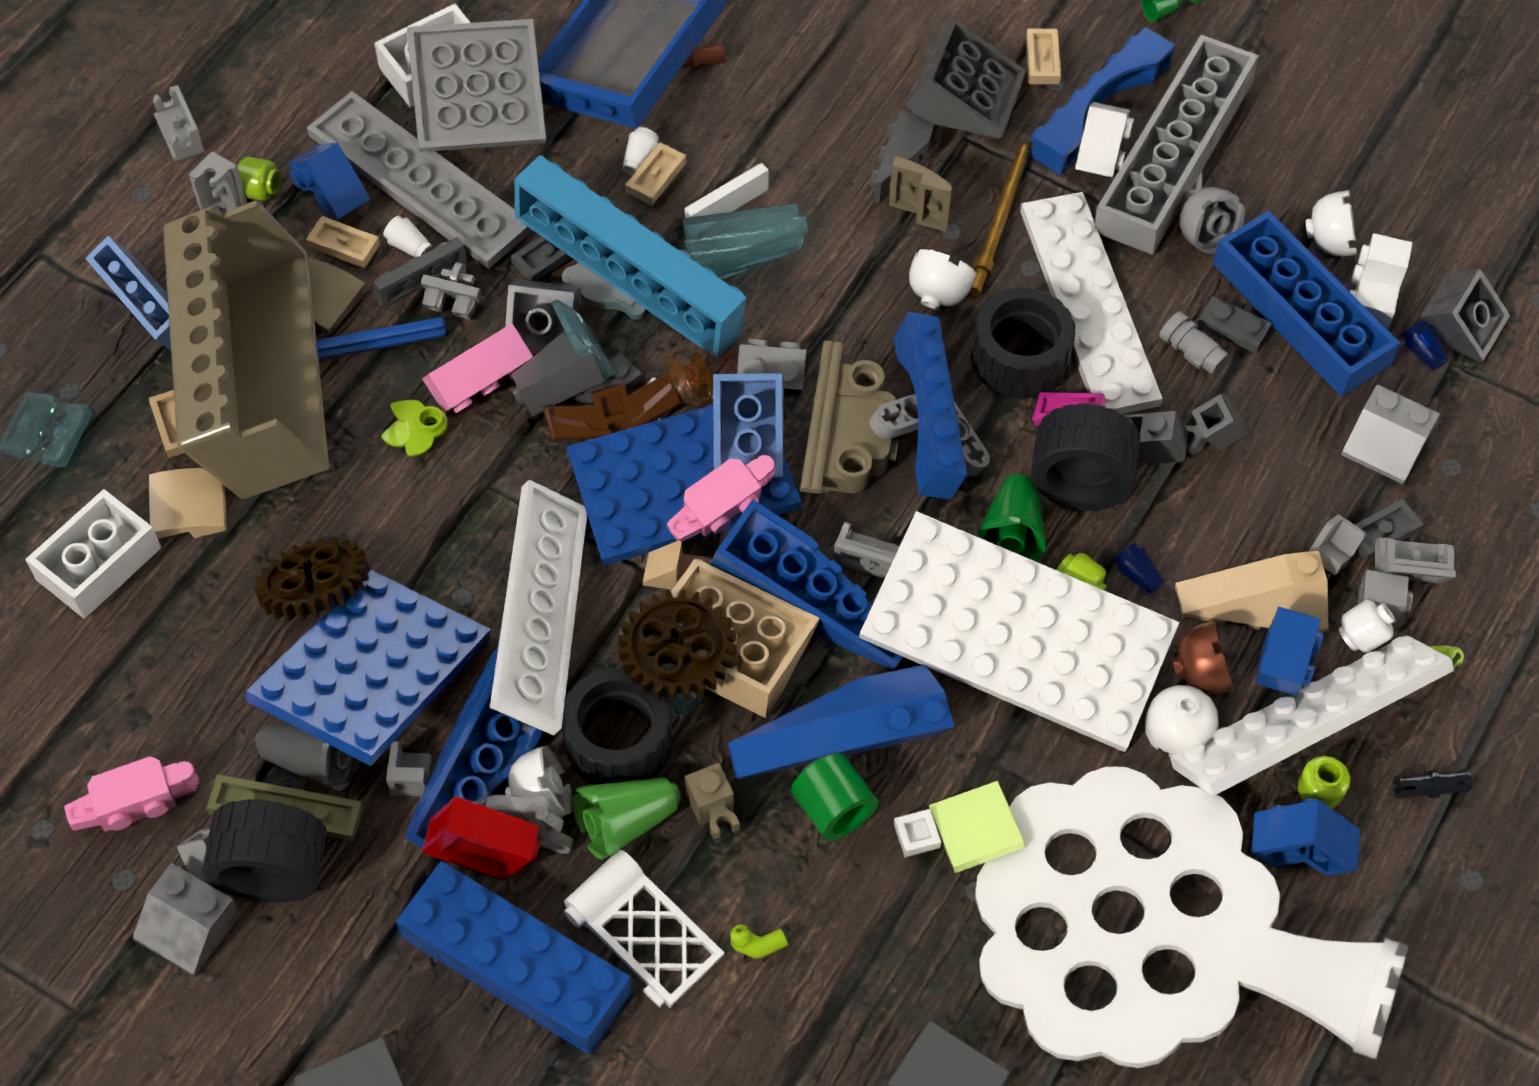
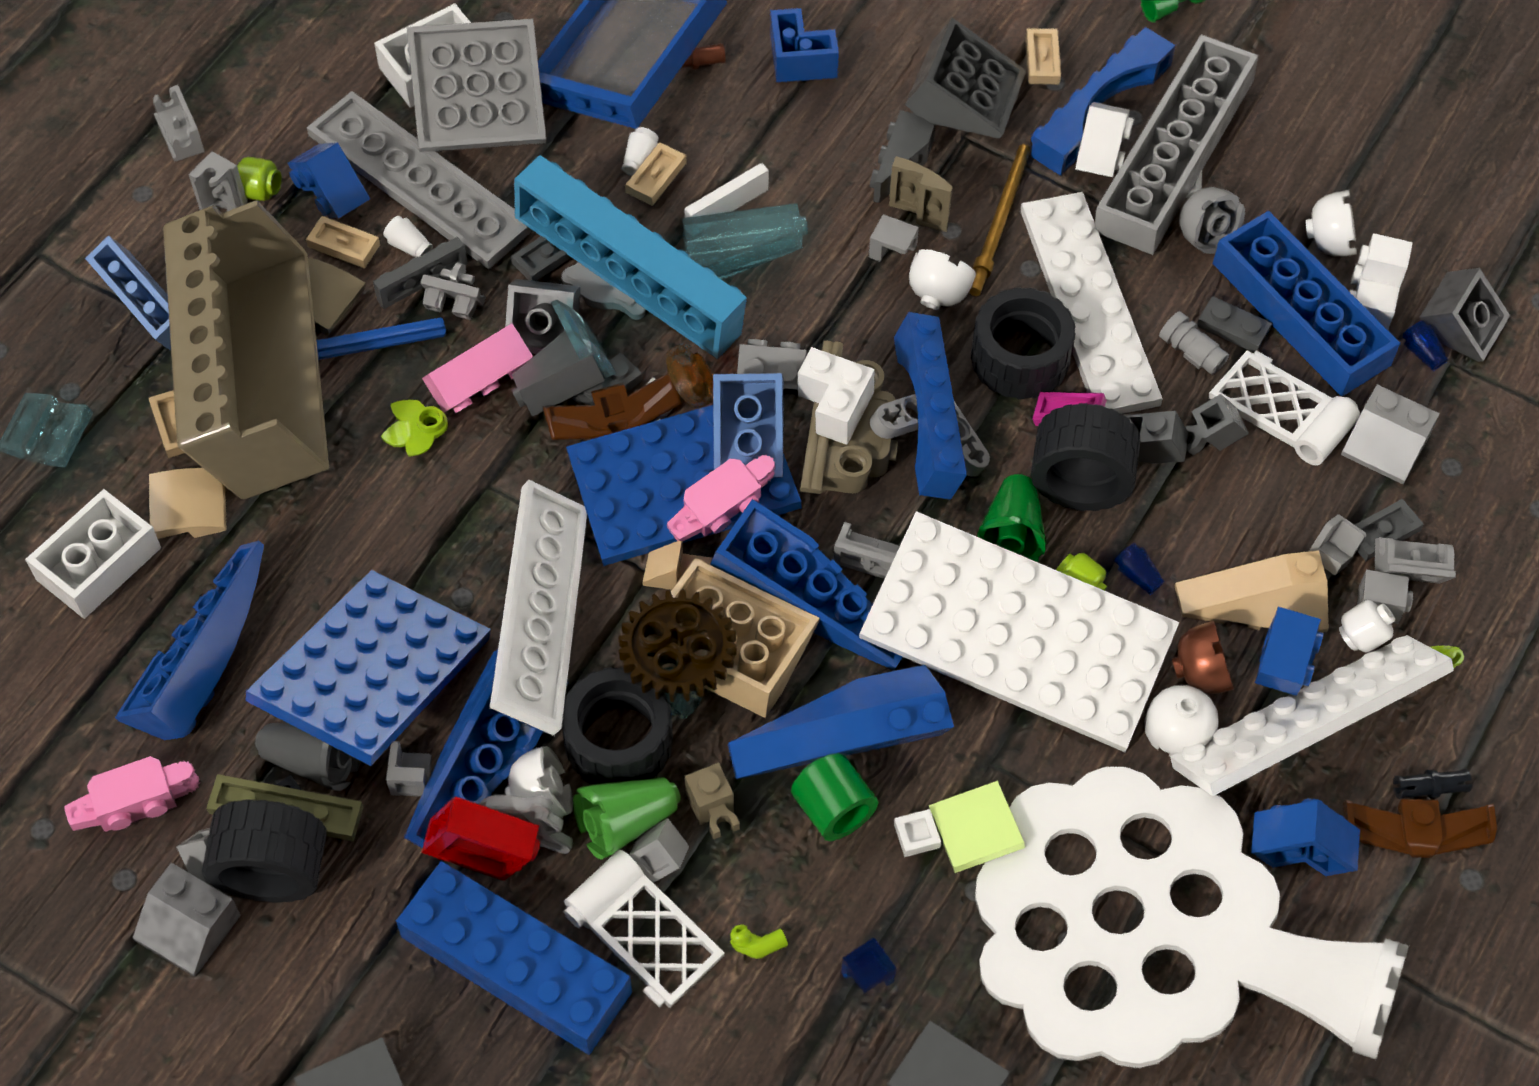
(184, 677): none -> blue wedge
(288, 586): dark brown gear -> none
(659, 850): none -> light grey panel
(800, 53): none -> blue brick
(839, 388): none -> white brick
(869, 966): none -> clear blue panel
(892, 235): none -> light grey panel
(1323, 424): none -> white piece
(1324, 780): lime head -> none
(1421, 828): none -> reddish brown plate

